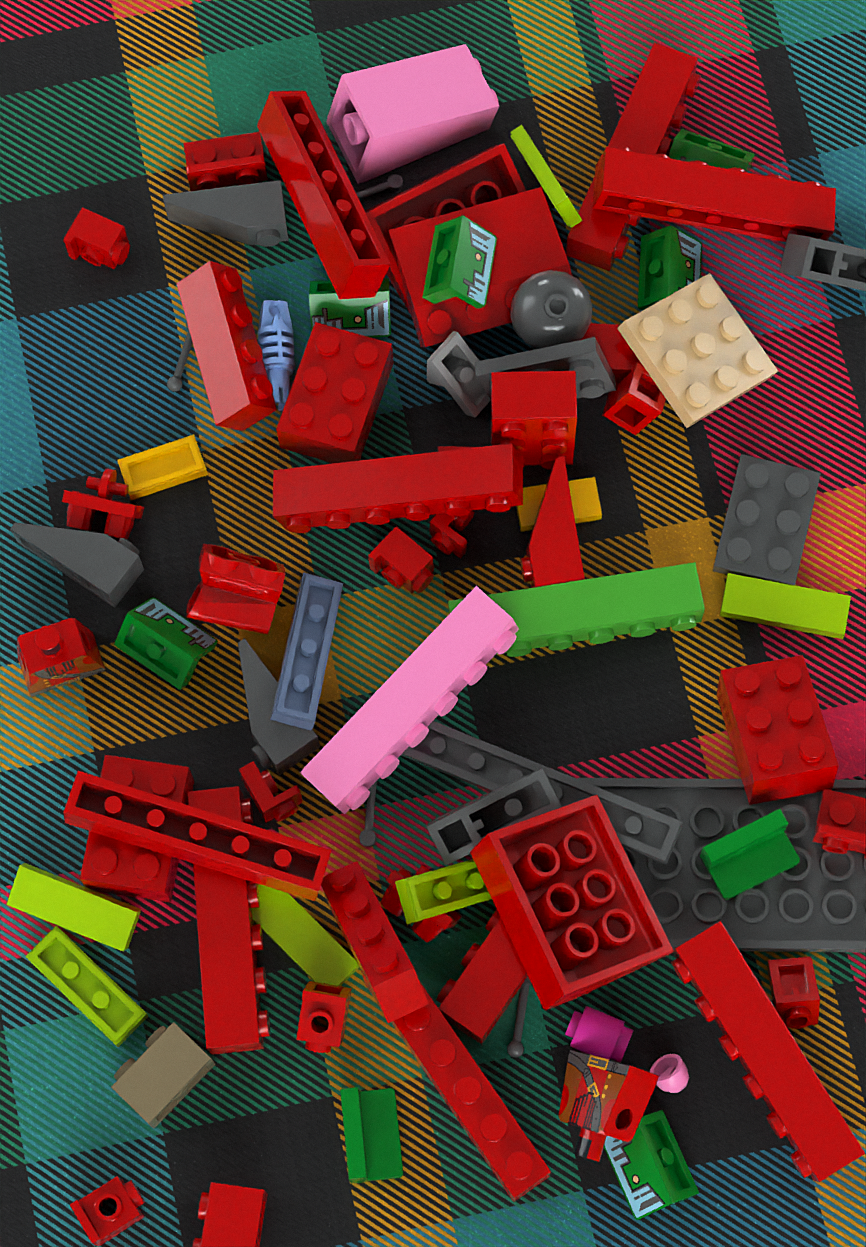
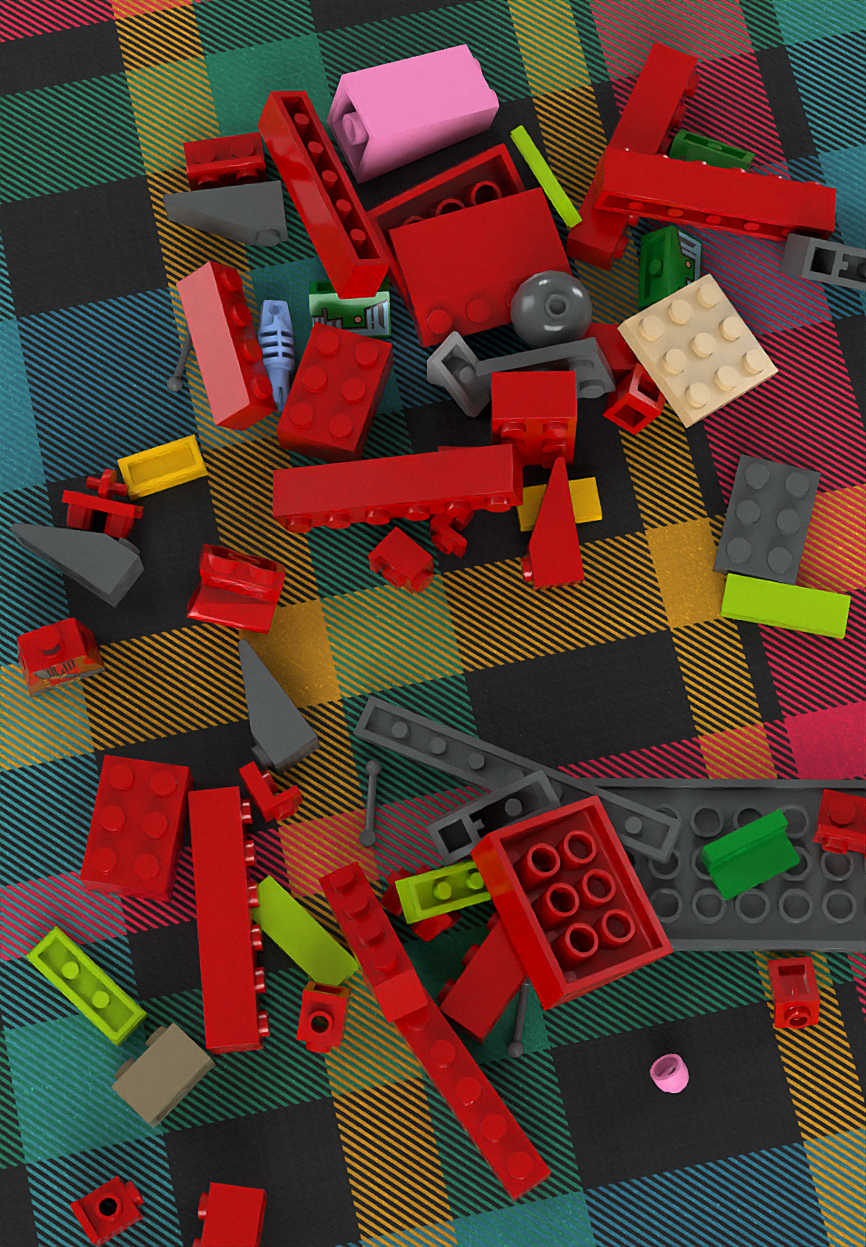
(73, 907): lime tile -> none
(97, 240): red brick -> none
(164, 641): green panel -> none
(196, 836): red brick -> none
(307, 652): sand blue tile -> none
(371, 1134): green panel -> none
(393, 183): dark grey hinge -> none
(411, 700): bright pink brick -> none
(460, 262): green panel -> none
(598, 1034): dark pink brick -> none
(602, 608): bright green brick -> none
(603, 1100): torso -> none
(651, 1167): green panel -> none
(767, 1052): red brick -> none
(776, 730): red brick -> none

